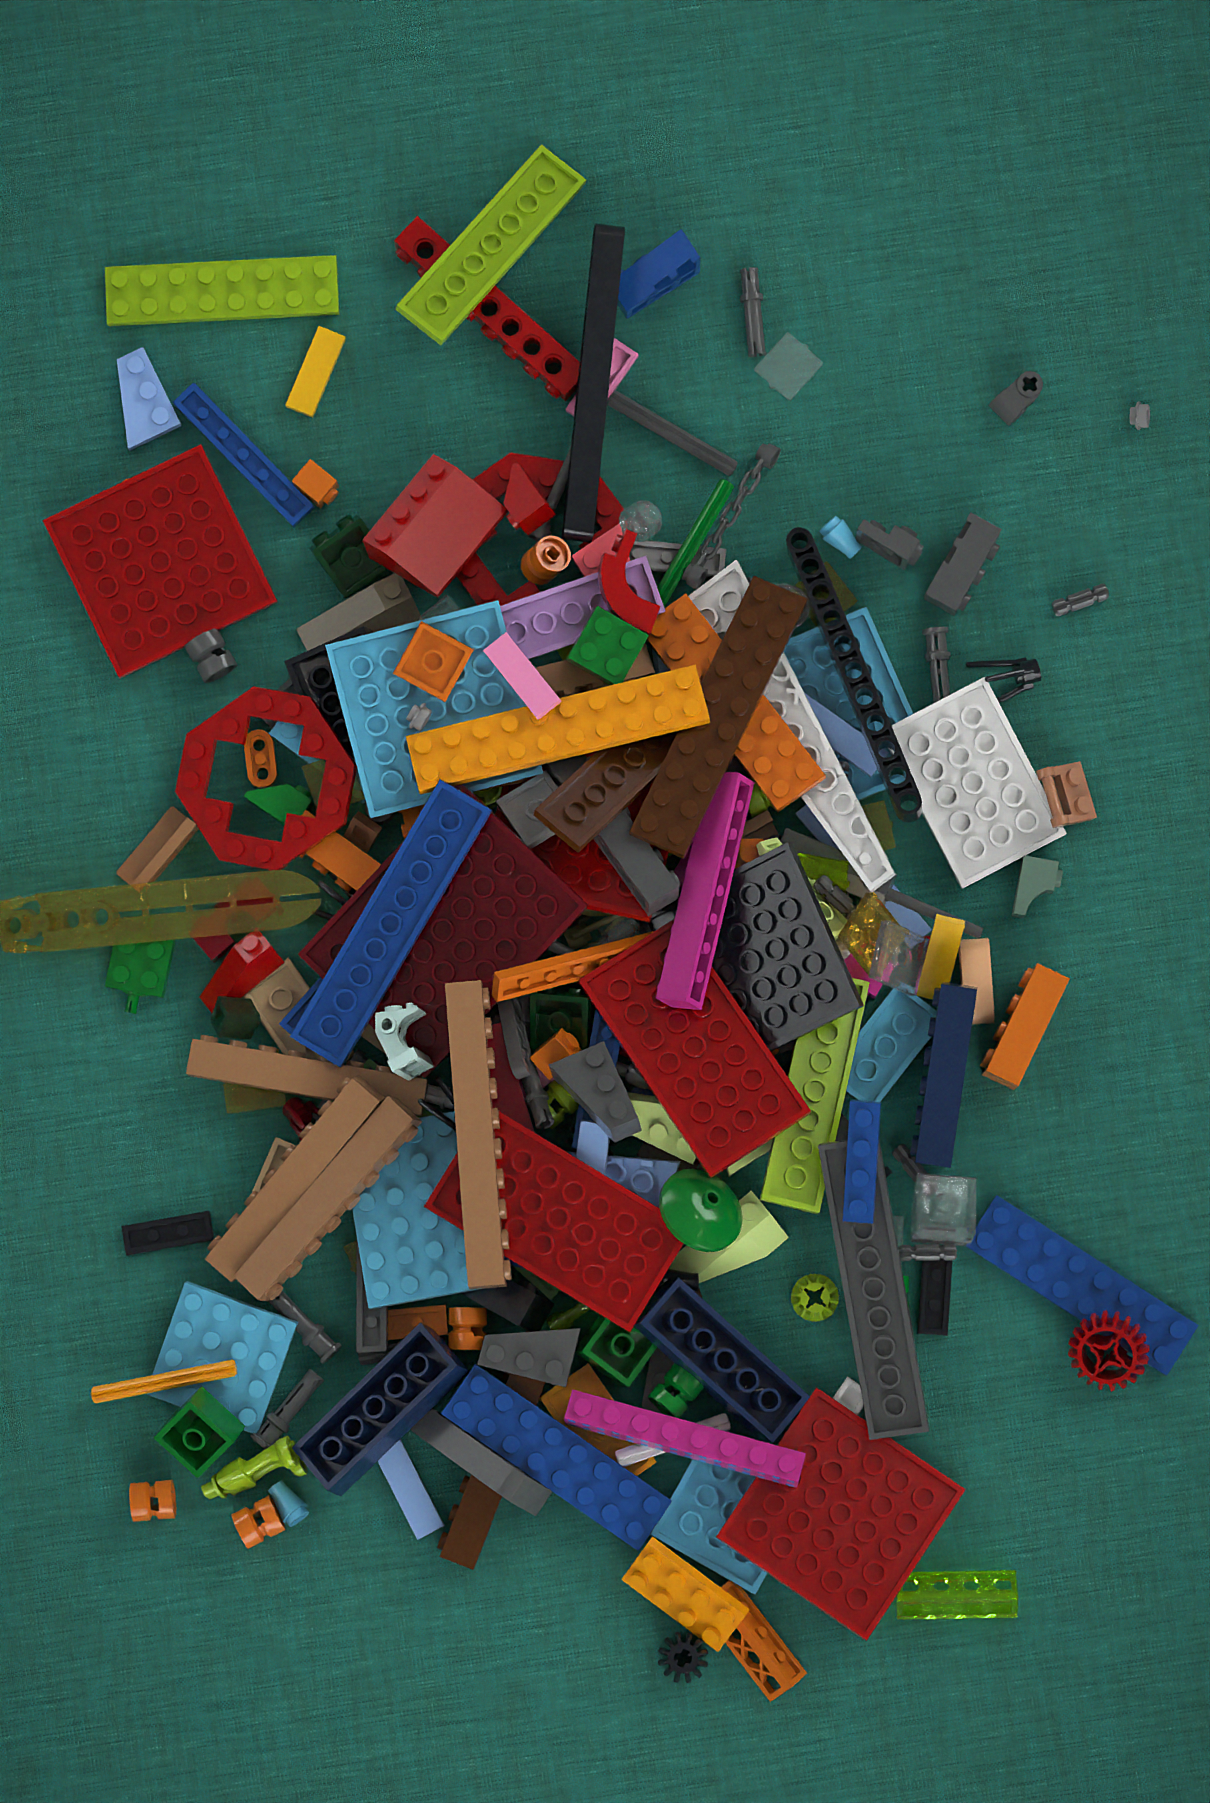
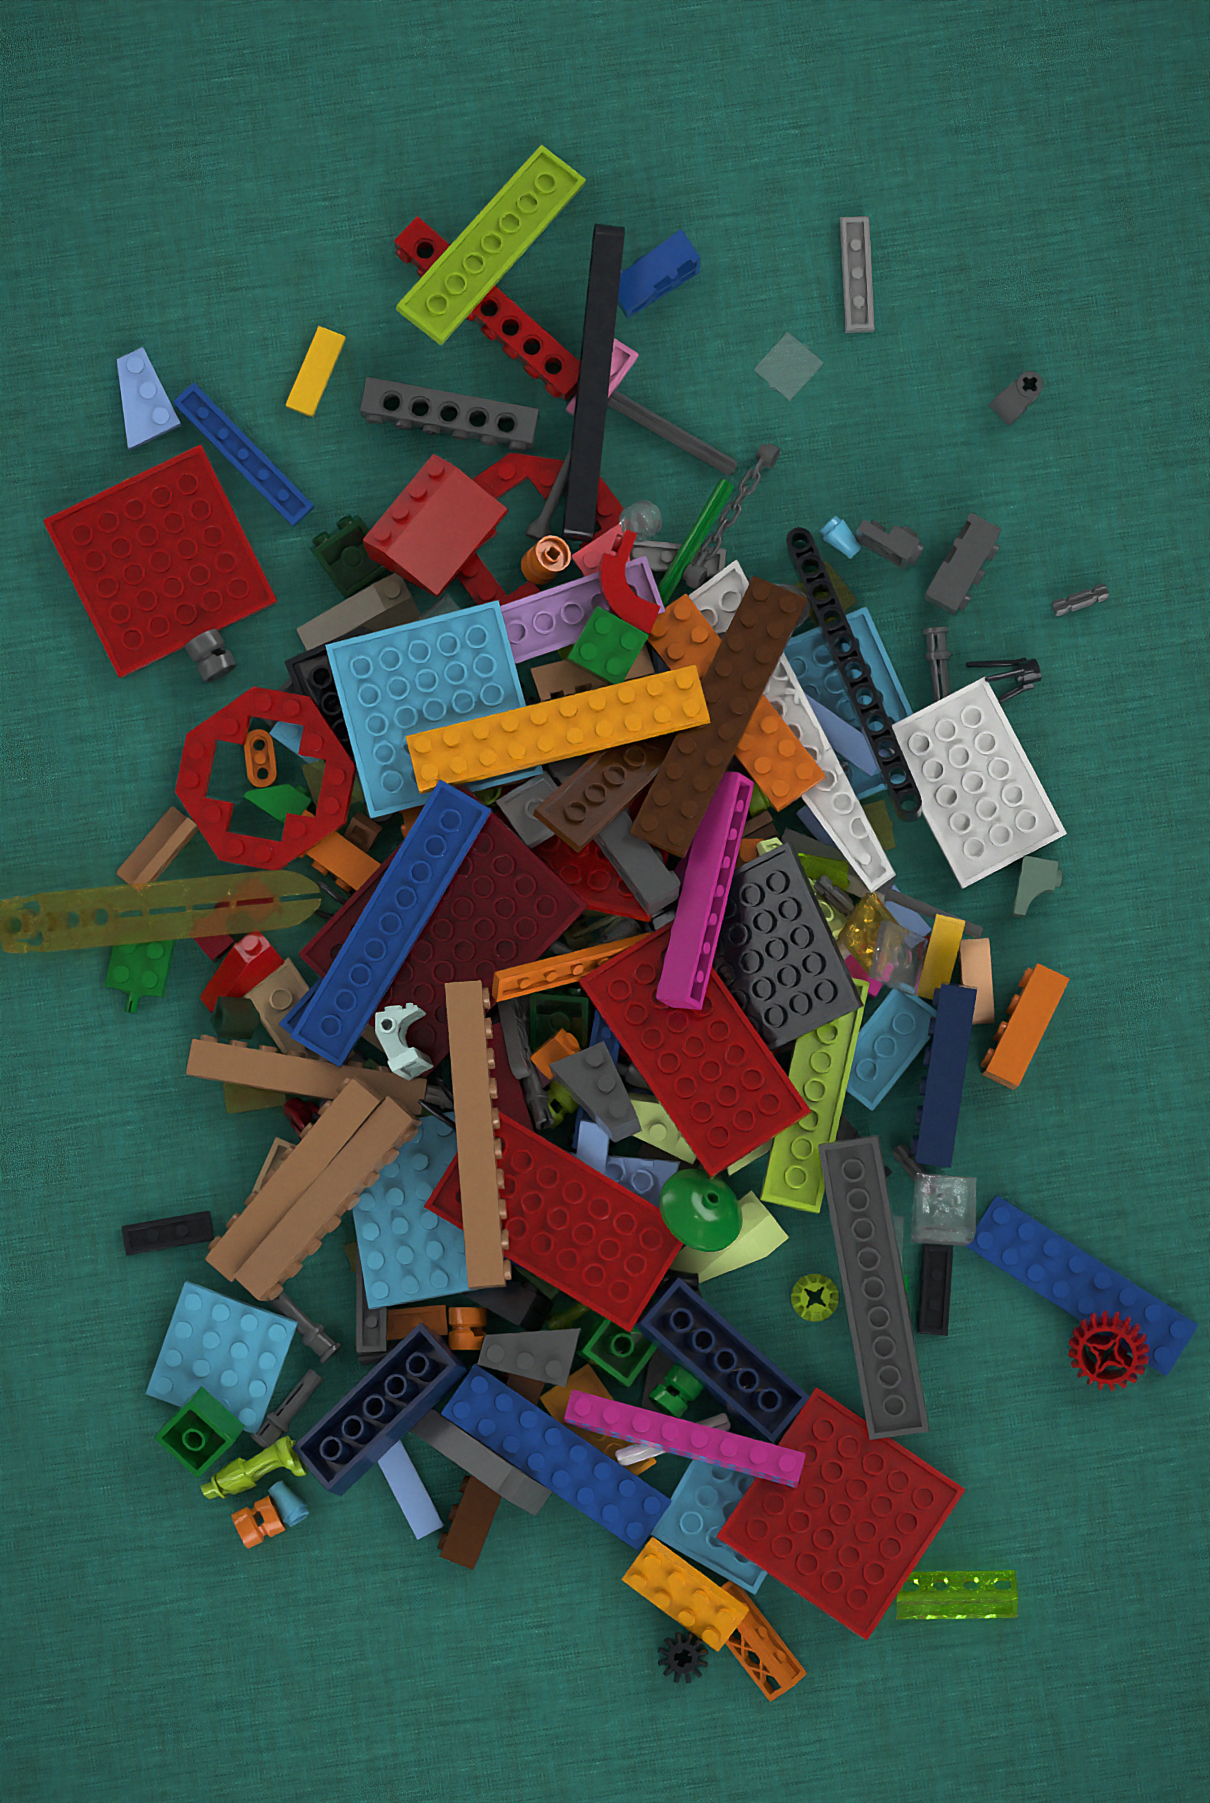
(142, 1504): orange wheel -> none
(164, 1381): light orange axle -> none
(222, 290): lime plate -> none
(316, 484): orange brick -> none
(380, 391): none -> dark grey brick
(419, 716): light grey plate -> none
(433, 661): orange tile -> none
(522, 675): bright pink tile -> none
(525, 502): red slope -> none
(752, 310): dark grey pin -> none
(850, 1395): white tile -> none
(857, 274): none -> light grey tile
(861, 1161): blue plate -> none
(927, 1252): dark grey axle -> none
(1072, 793): nougat plate -> none
(1140, 415): light grey plate -> none

